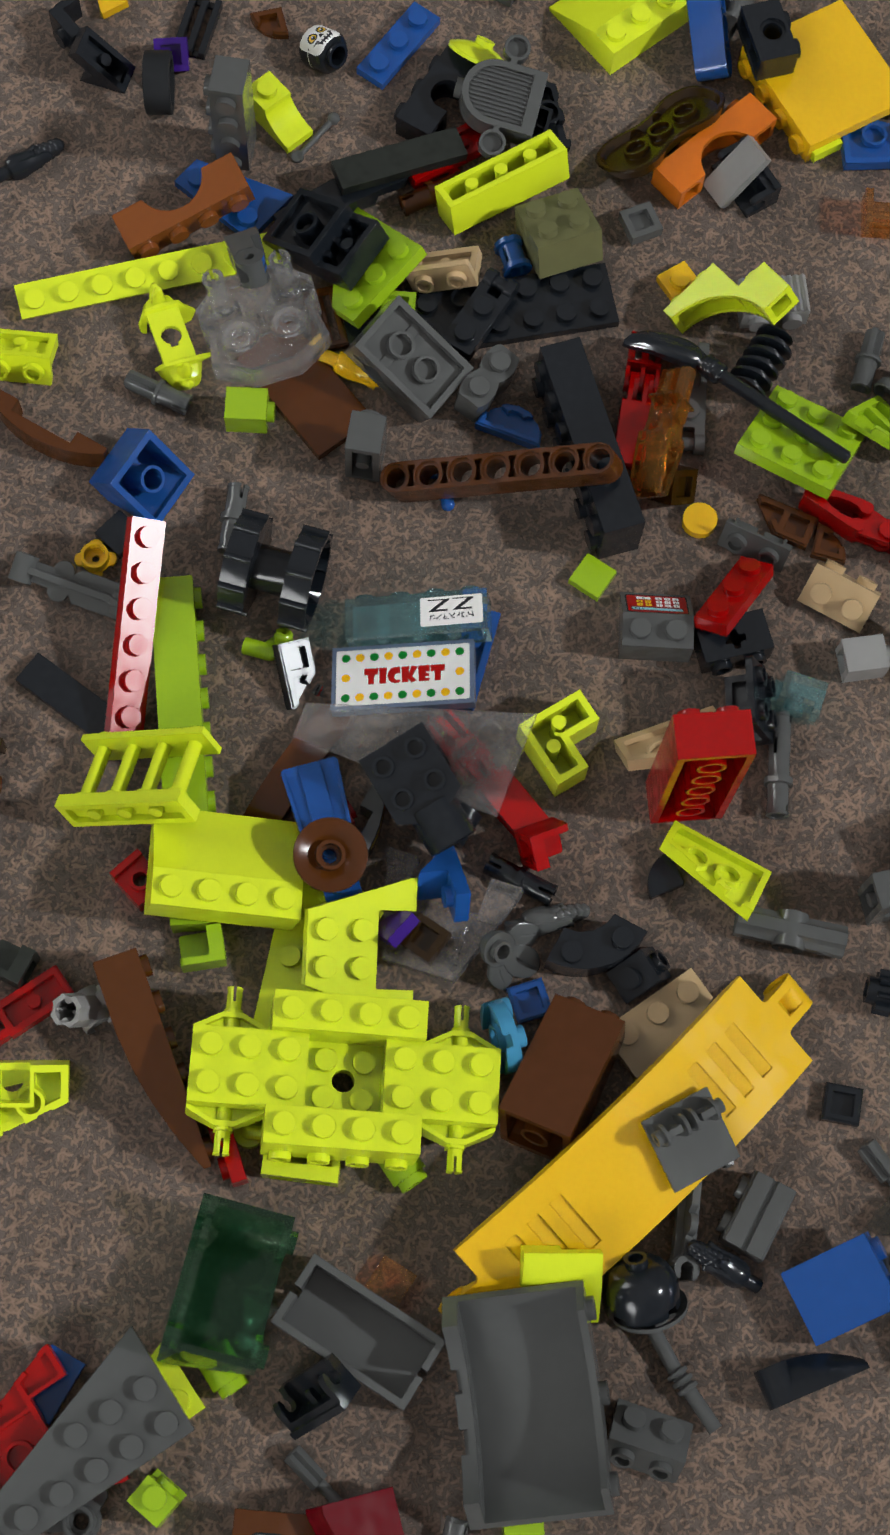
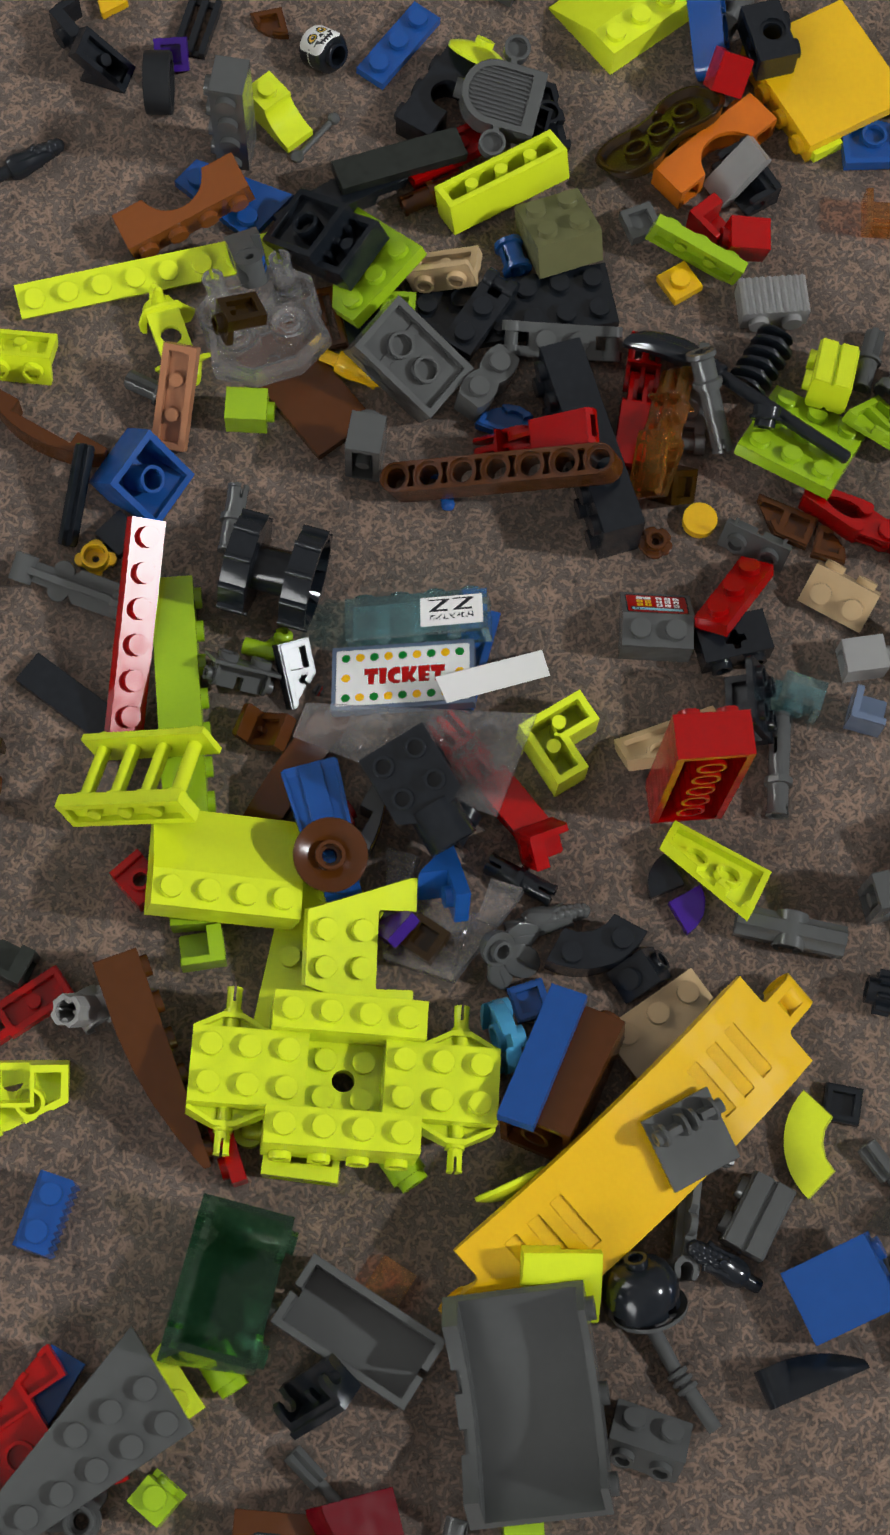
(46, 1214): none -> blue brick
(76, 495): none -> black axle
(176, 394): none -> nougat plate
(228, 666): none -> dark grey hinge
(237, 313): none -> dark brown bracket
(264, 729): none -> reddish brown bracket
(493, 676): none -> white sticker
(506, 1190): none -> neon yellow dish
(542, 1057): none -> blue tile
(543, 334): none -> dark grey plate
(558, 429): none -> red arm
(592, 577): lime tile -> none
(655, 551): none -> reddish brown plate
(689, 909): none -> dark purple tile
(696, 249): none -> lime plate
(705, 218): none -> red panel
(707, 384): none -> dark grey pin
(715, 293): neon yellow arch -> none
(728, 72): none -> red panel
(747, 237): none -> red brick
(766, 416): none -> black plate
(804, 1144): none -> neon yellow tile
(830, 375): none -> neon yellow brick
(865, 714): none -> sand blue panel

